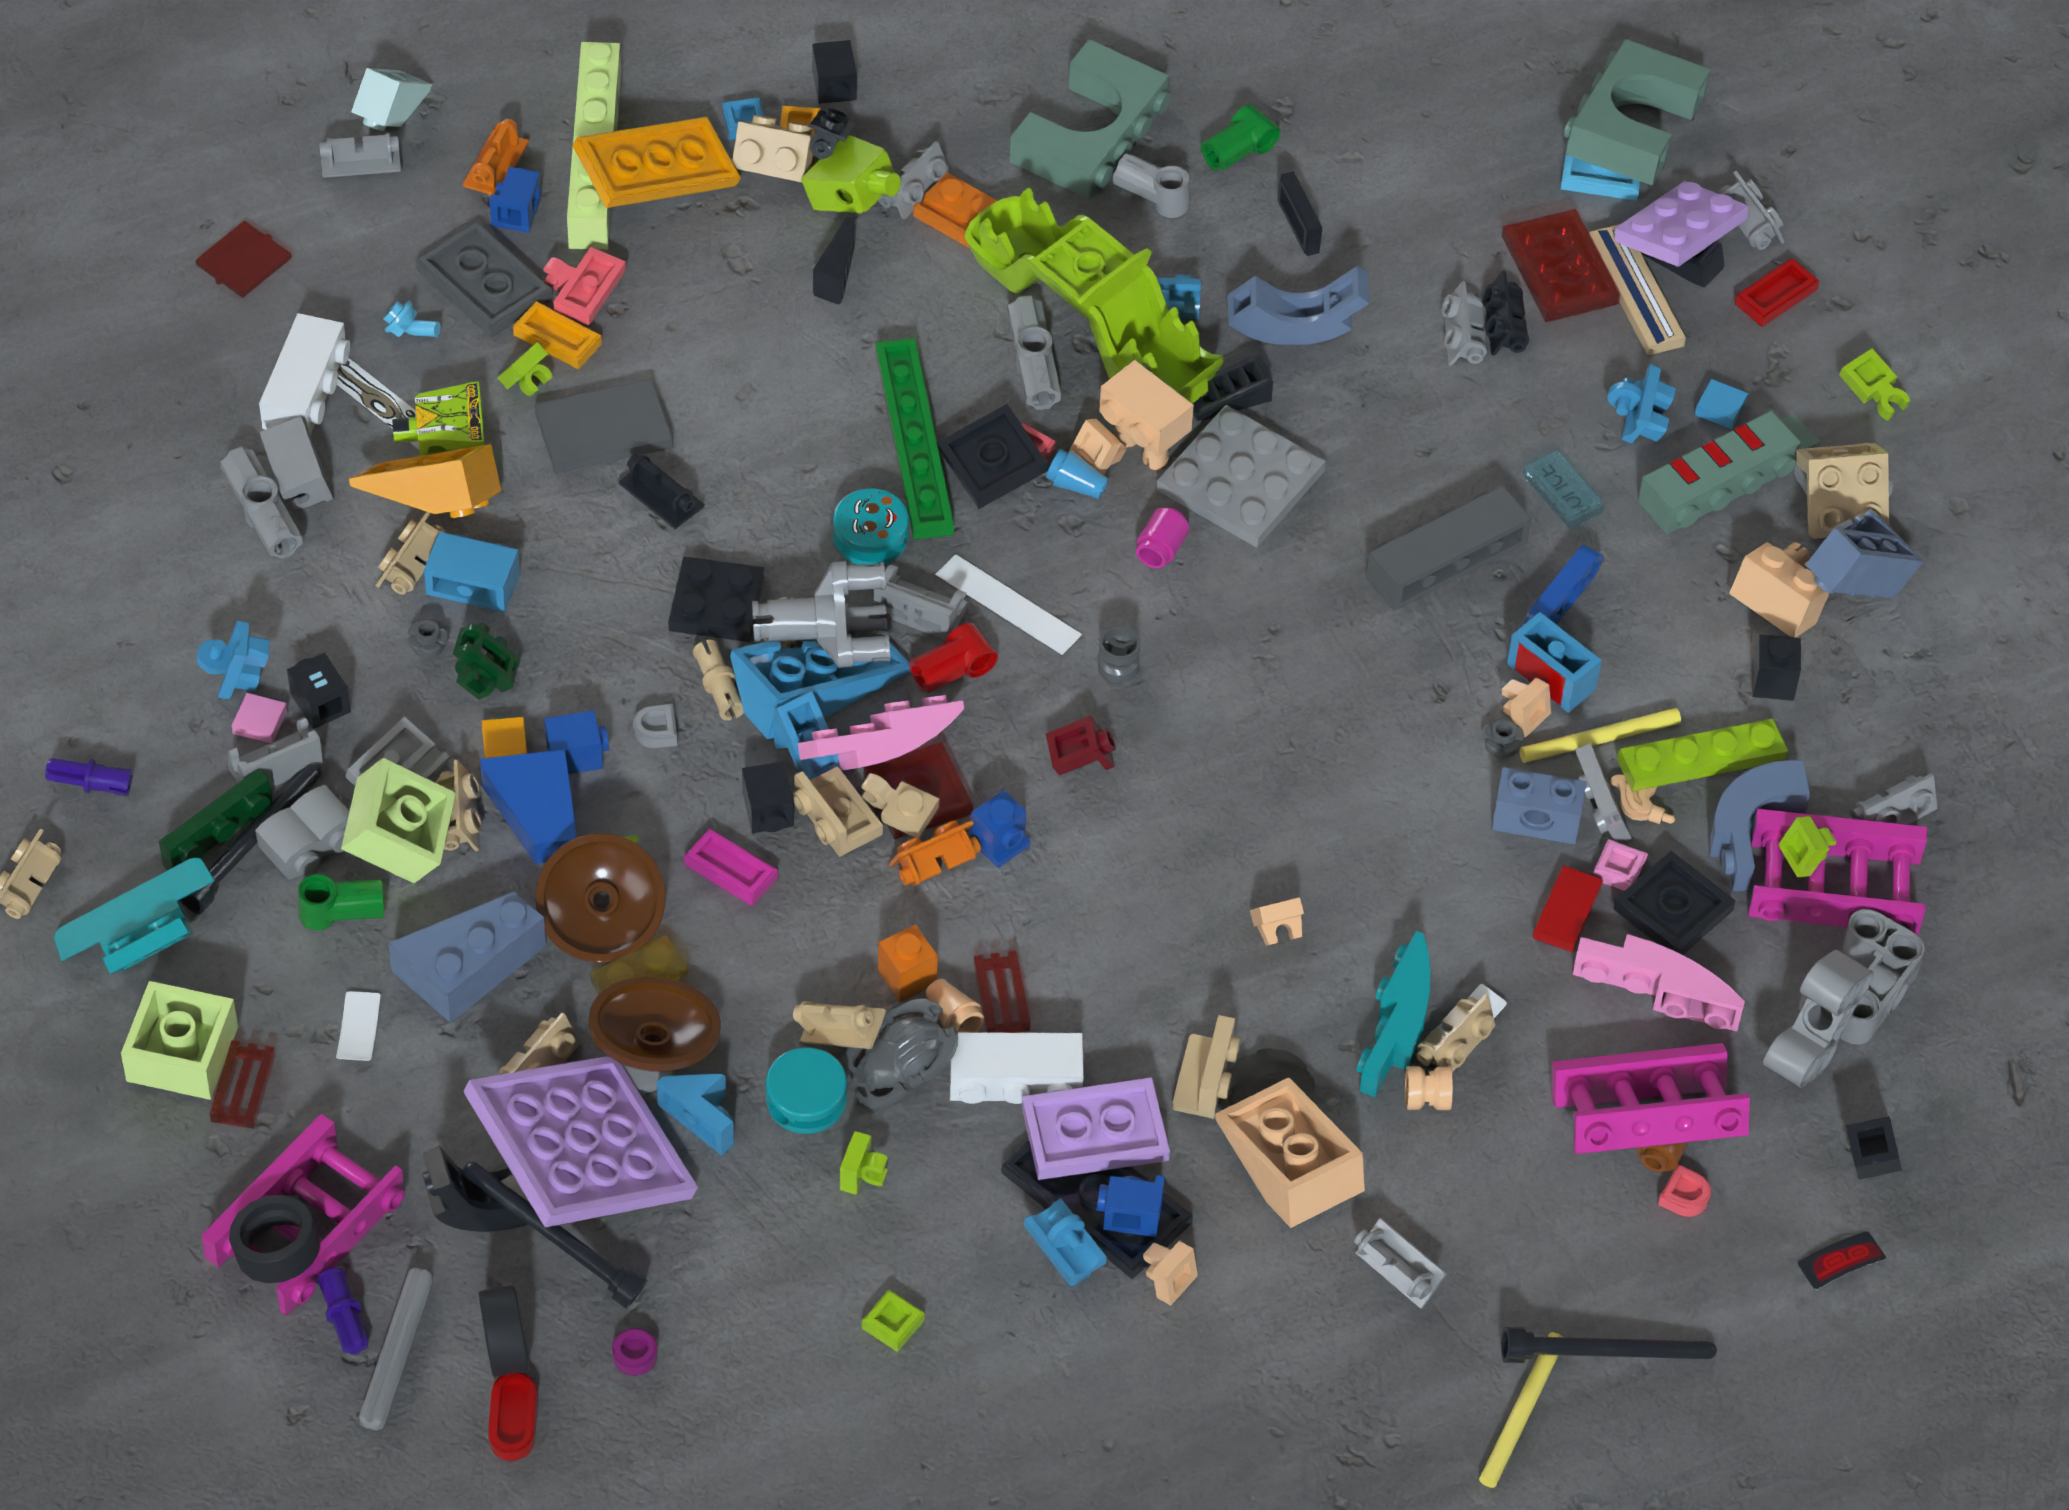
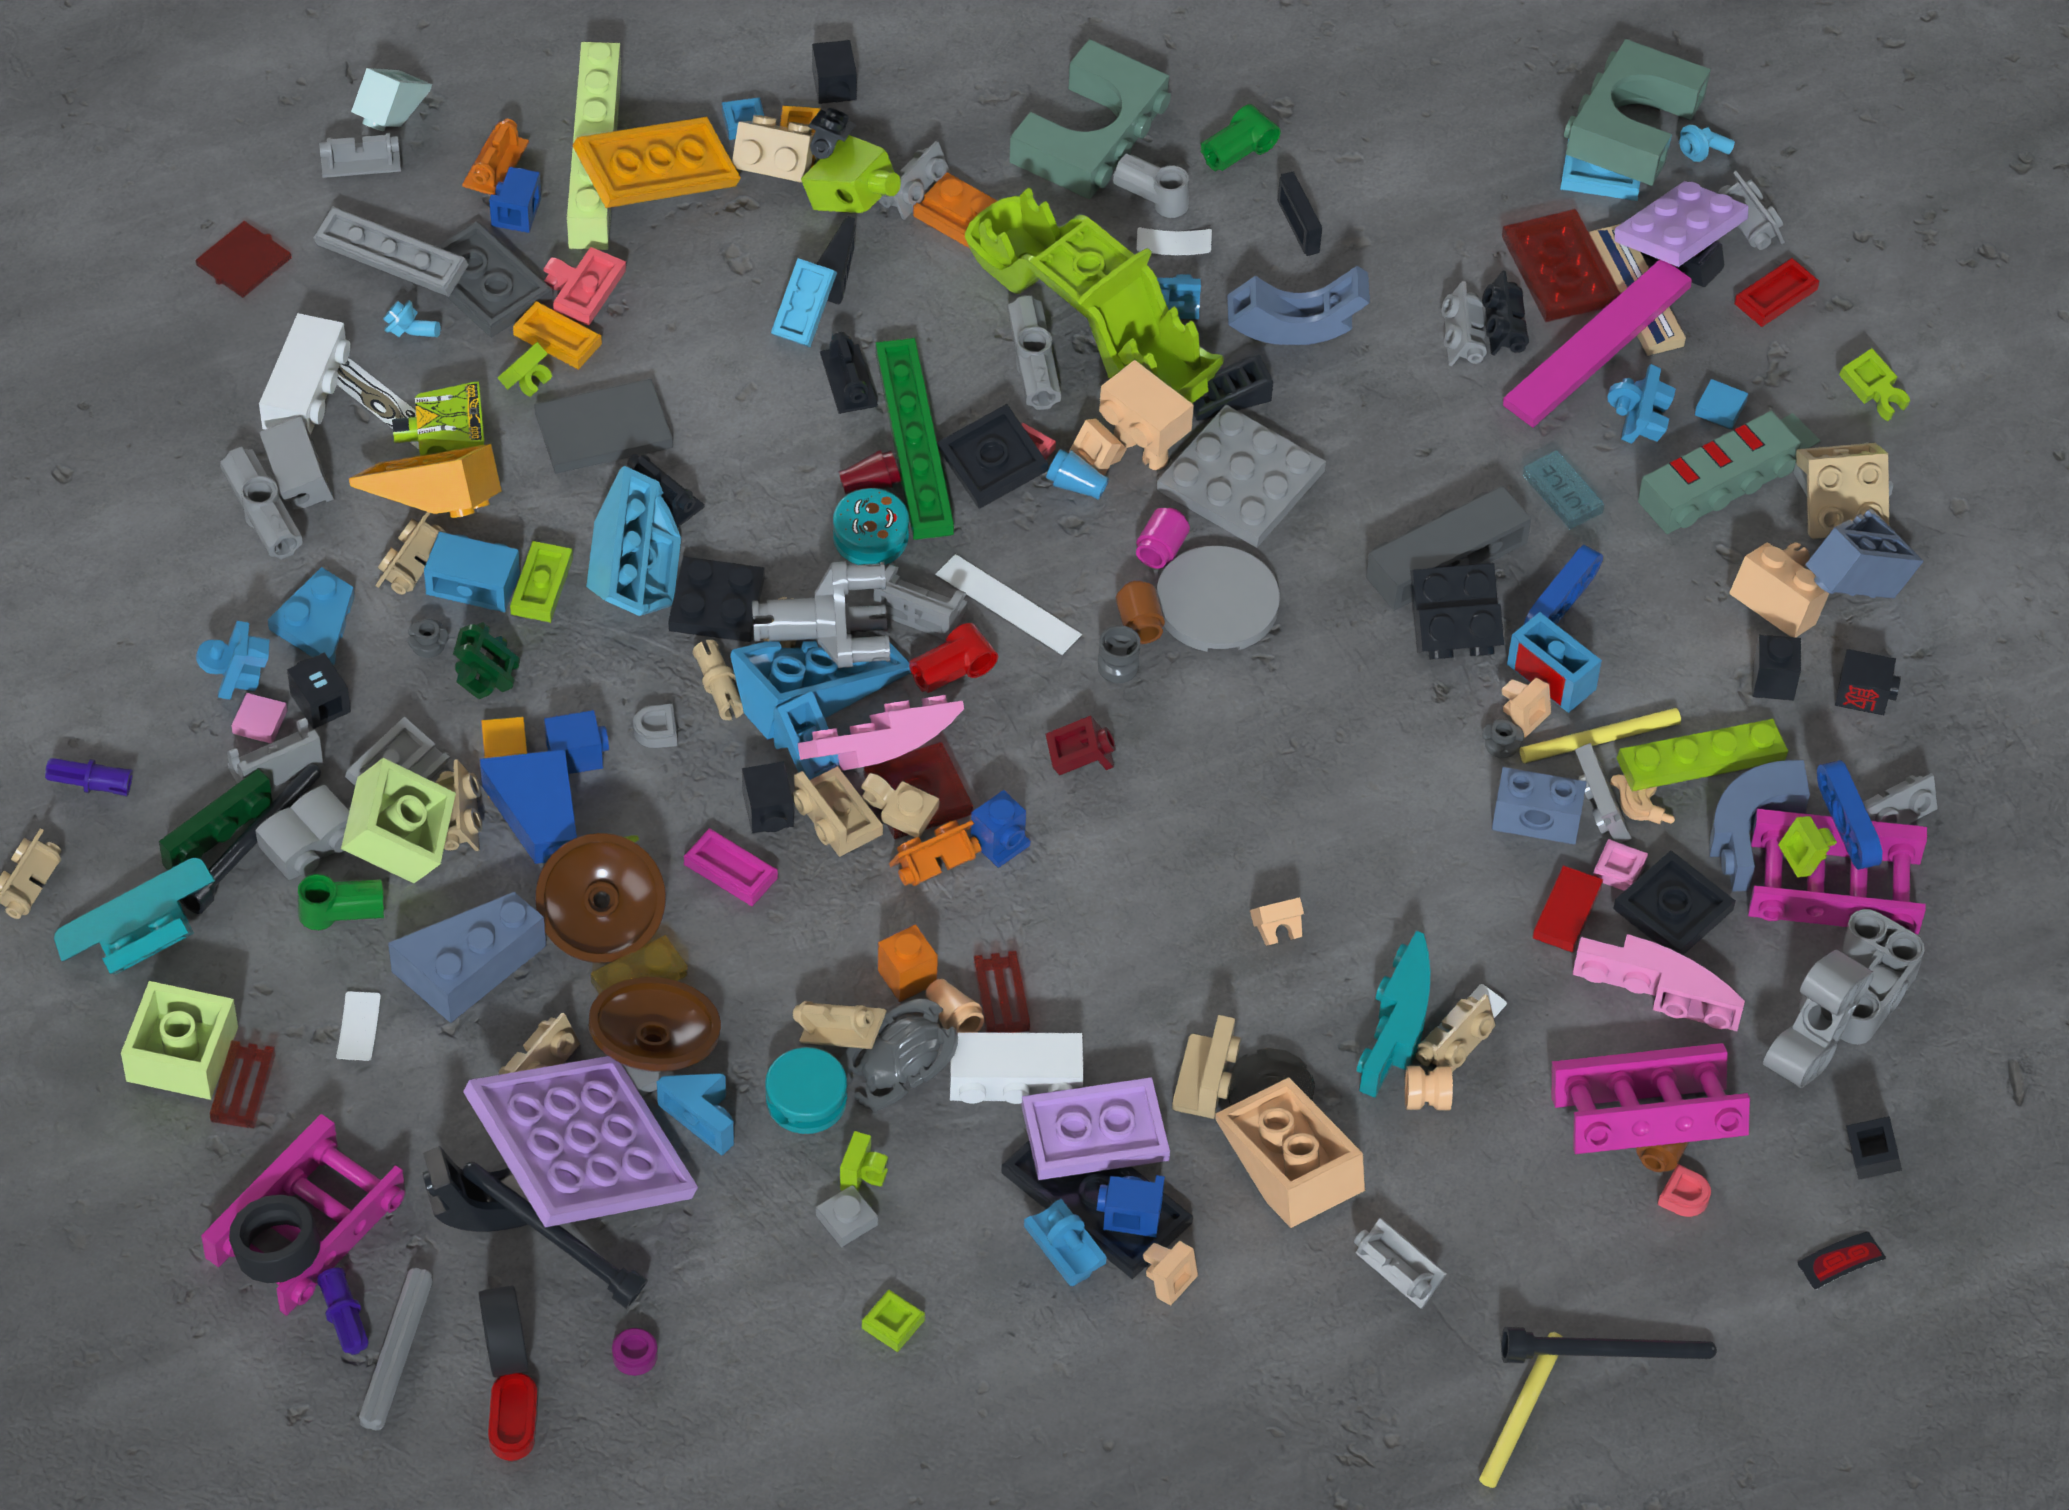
(315, 615): none -> dark azure wing
(390, 251): none -> light grey tile
(541, 581): none -> lime plate
(634, 546): none -> medium azure wedge
(803, 302): none -> medium azure plate
(846, 1216): none -> light grey plate
(847, 375): none -> black hinge
(874, 471): none -> dark red cone
(1141, 610): none -> dark orange brick
(1174, 241): none -> white sticker
(1218, 598): none -> light grey tile
(1456, 610): none -> black plate
(1597, 342): none -> dark pink tile
(1696, 142): none -> medium azure plate
(1849, 814): none -> blue beam
(1867, 682): none -> black brick

